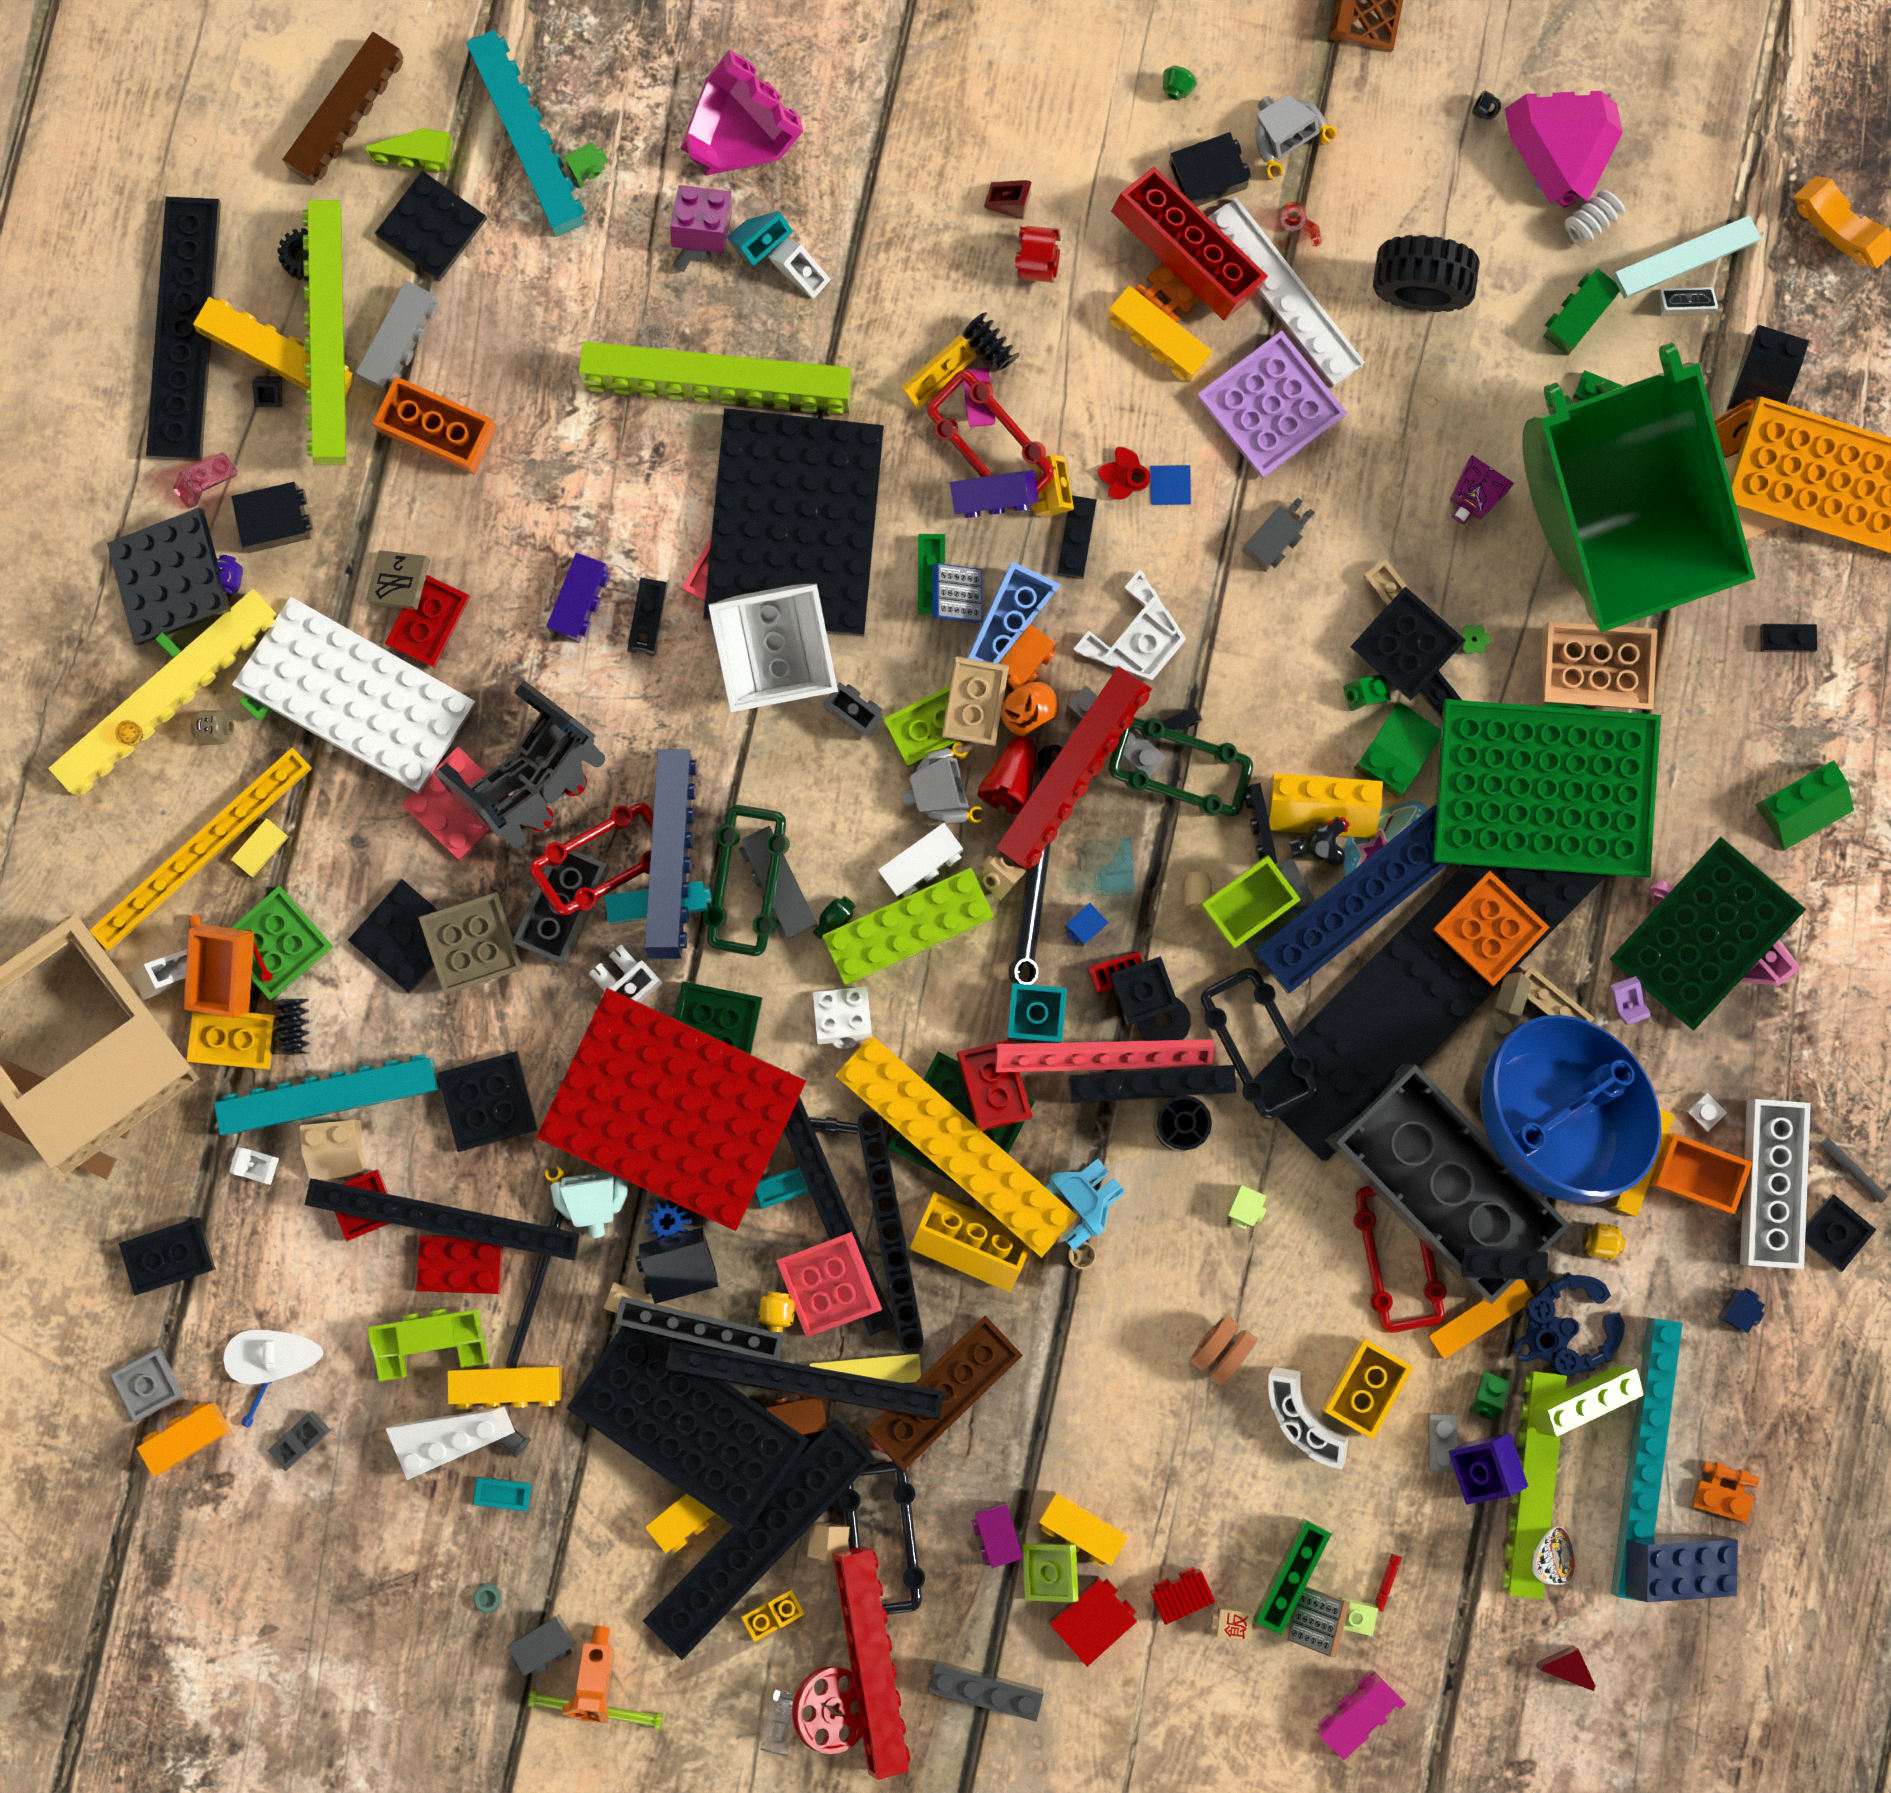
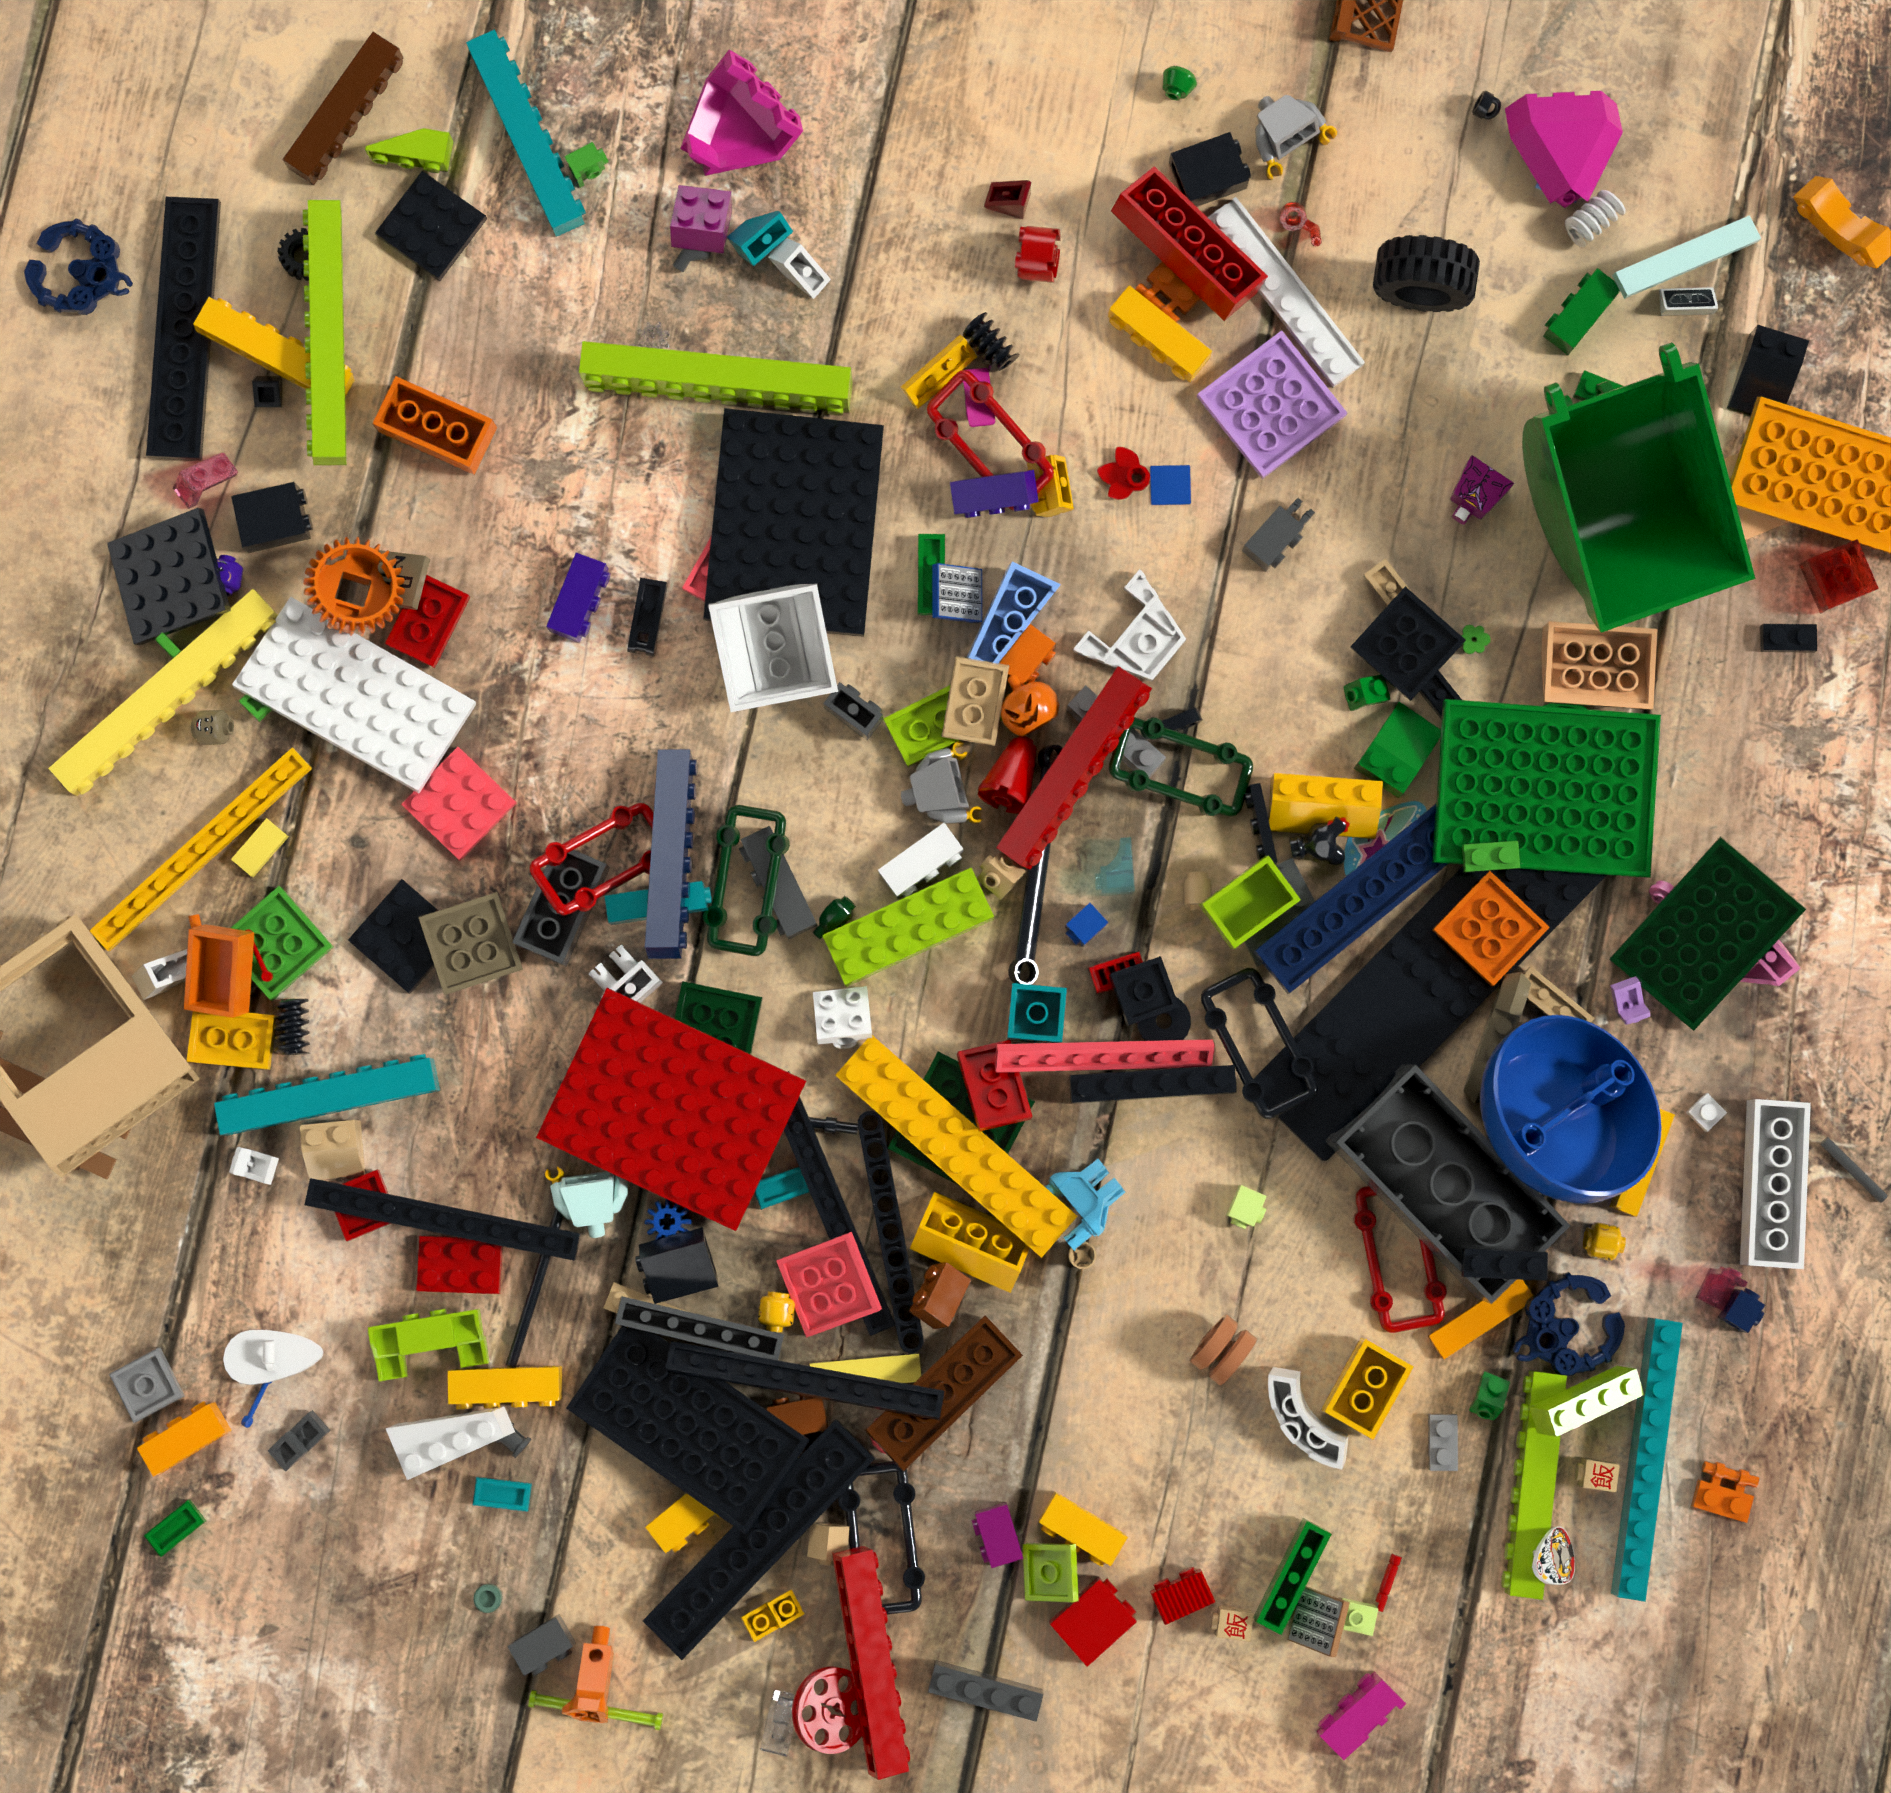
(88, 273): none -> dark blue piece
(128, 741): clear yellow bush -> none
(167, 1256): black plate -> none
(175, 1528): none -> green tile
(360, 567): none -> orange piece
(398, 336): light grey brick -> none
(487, 1101): black plate -> none
(528, 770): dark grey container -> none
(939, 1295): none -> dark orange brick
(1077, 538): black plate -> none
(1192, 1114): black cylinder -> none
(1488, 1469): dark purple brick -> none
(1491, 856): none -> bright green plate
(1568, 1666): dark red slope -> none
(1597, 1474): none -> tan brick
(1681, 1568): dark blue brick -> none
(1701, 1174): orange piece -> none
(1719, 1286): none -> clear pink bracket
(1733, 426): orange brick -> none
(1807, 805): green slope -> none
(1837, 1232): black plate -> none
(1838, 576): none -> clear red brick

